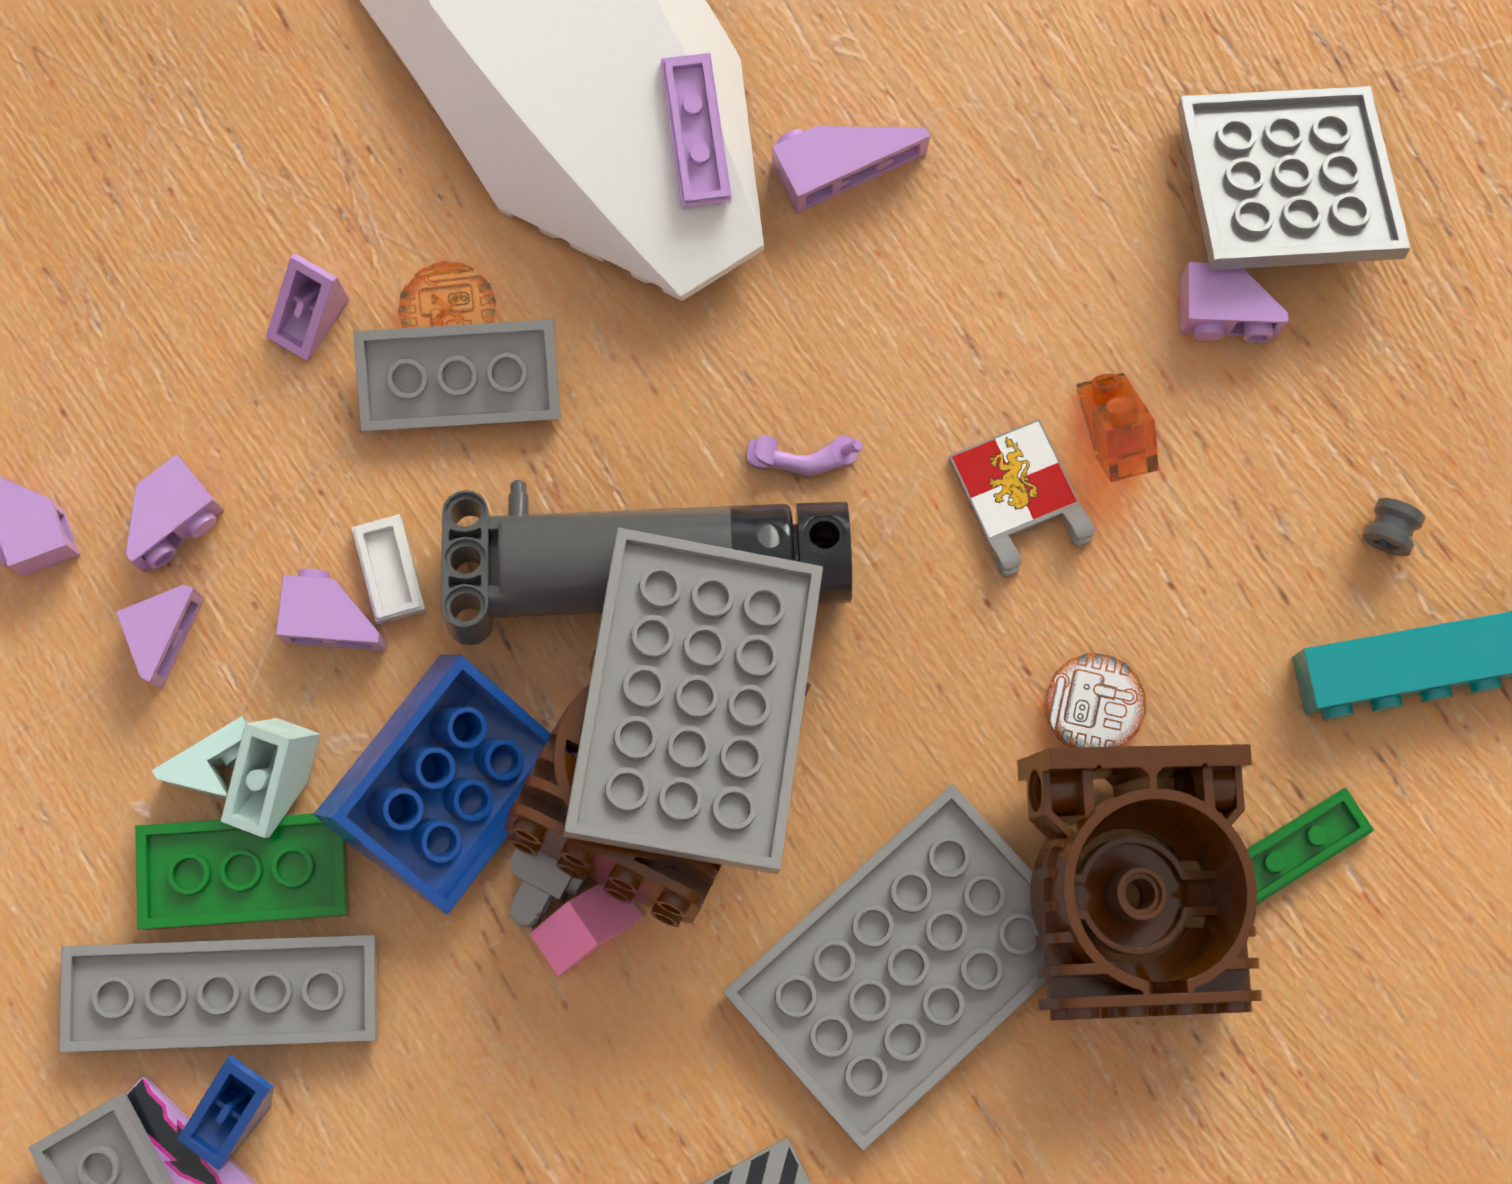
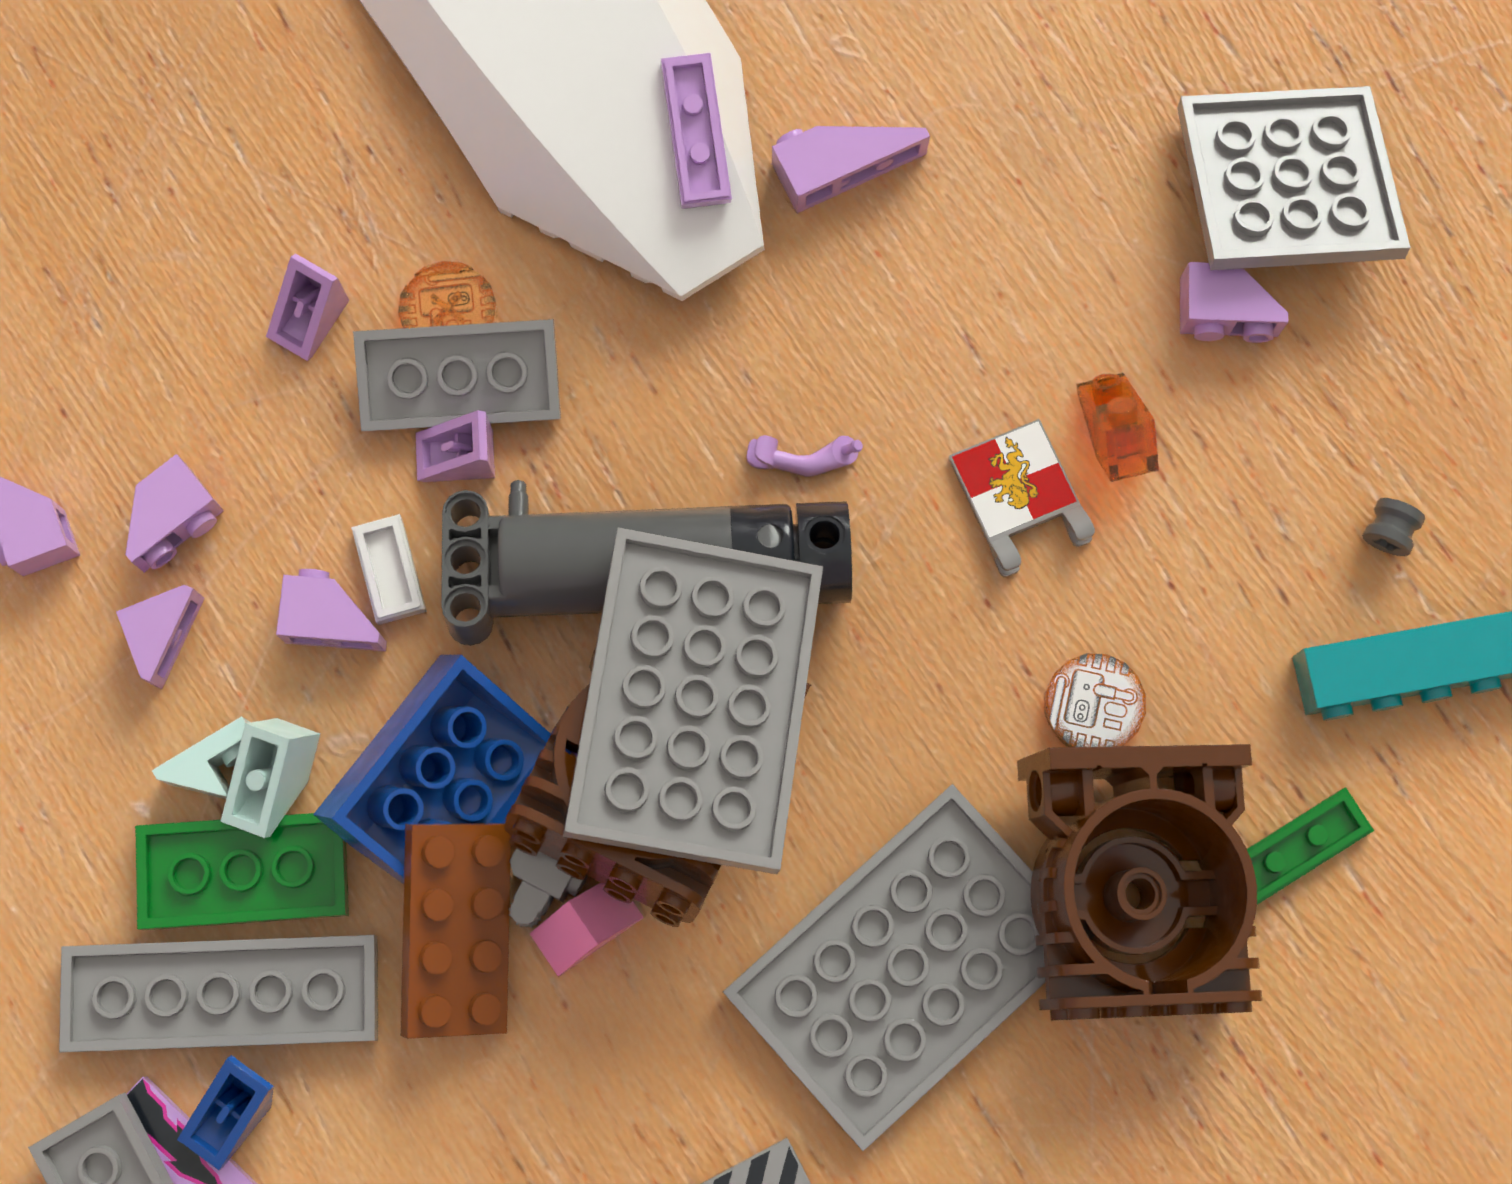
(455, 930): none -> dark orange plate
(456, 449): none -> lavender slope

